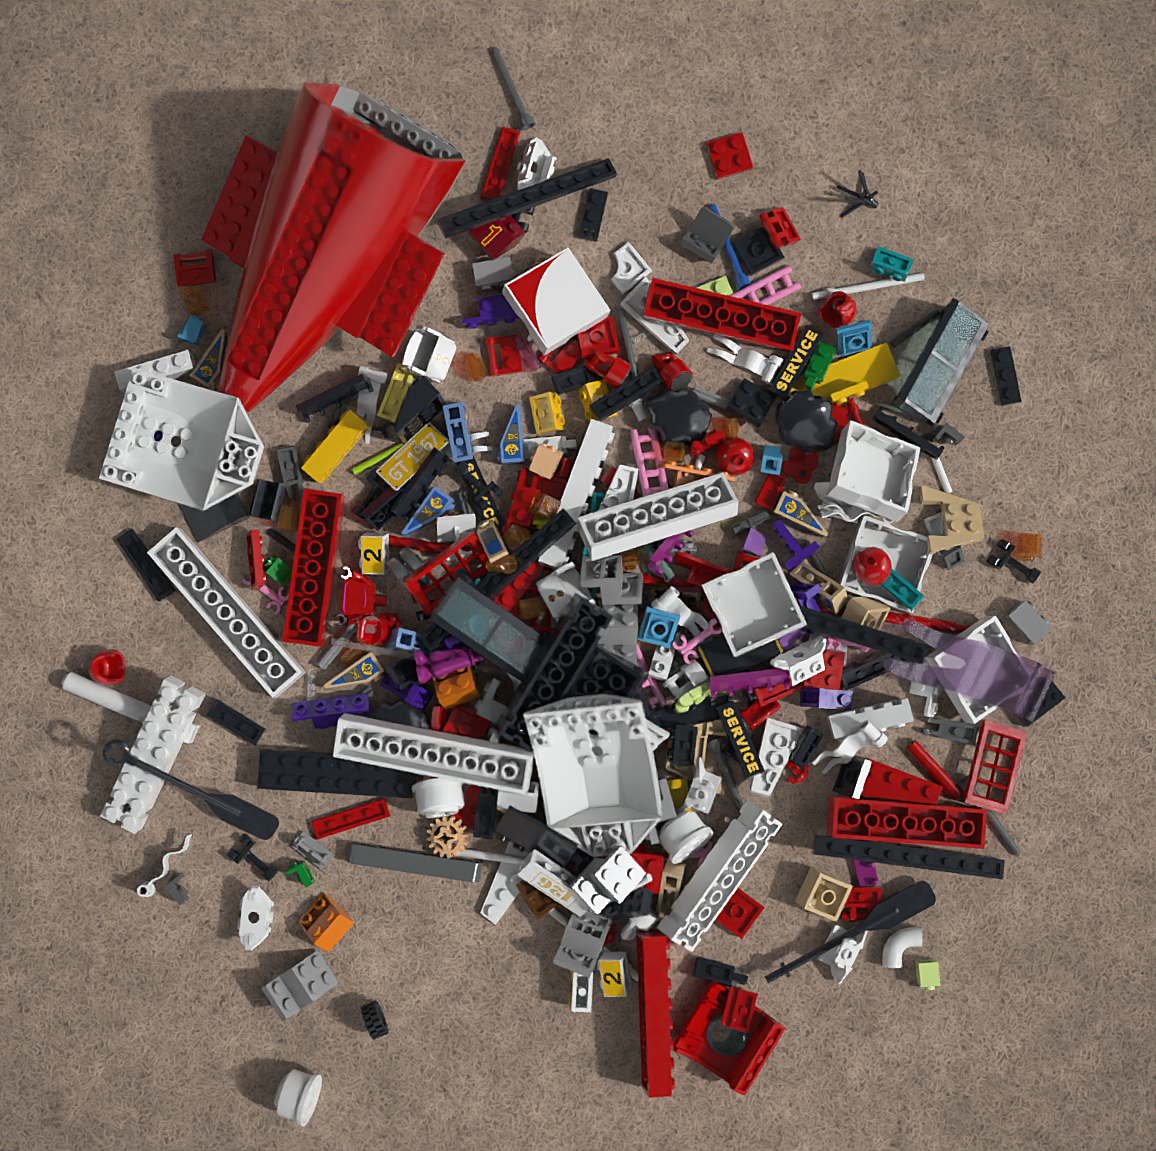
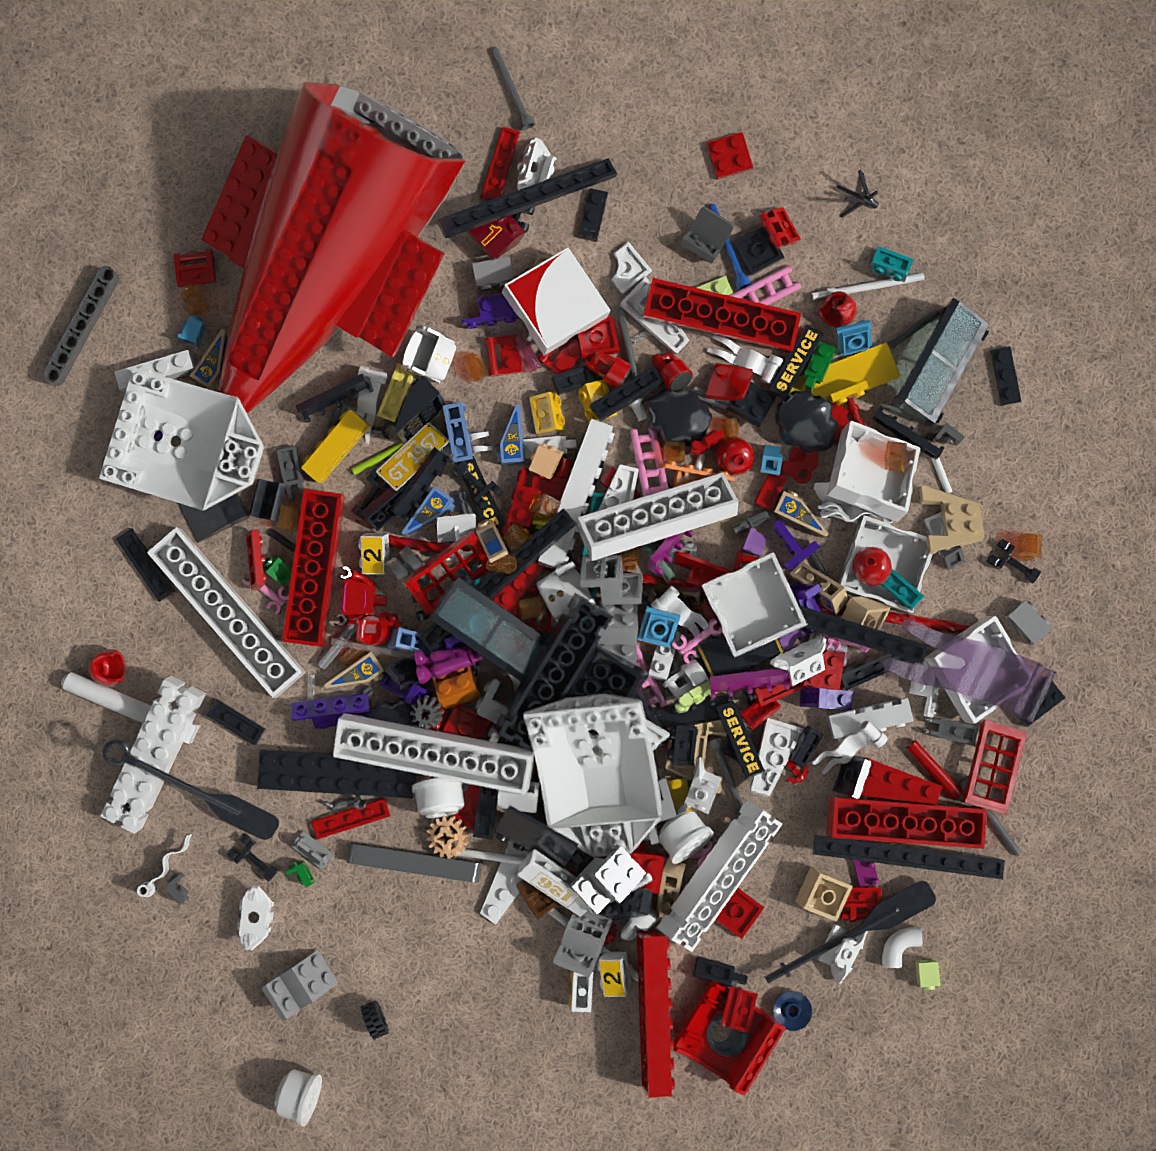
(81, 316): none -> dark grey beam
(325, 922): orange slope -> none
(358, 803): none -> dark grey piece
(424, 705): none -> dark grey gear
(729, 382): none -> red plate
(802, 1014): none -> dark blue dish
(895, 456): none -> clear orange brick

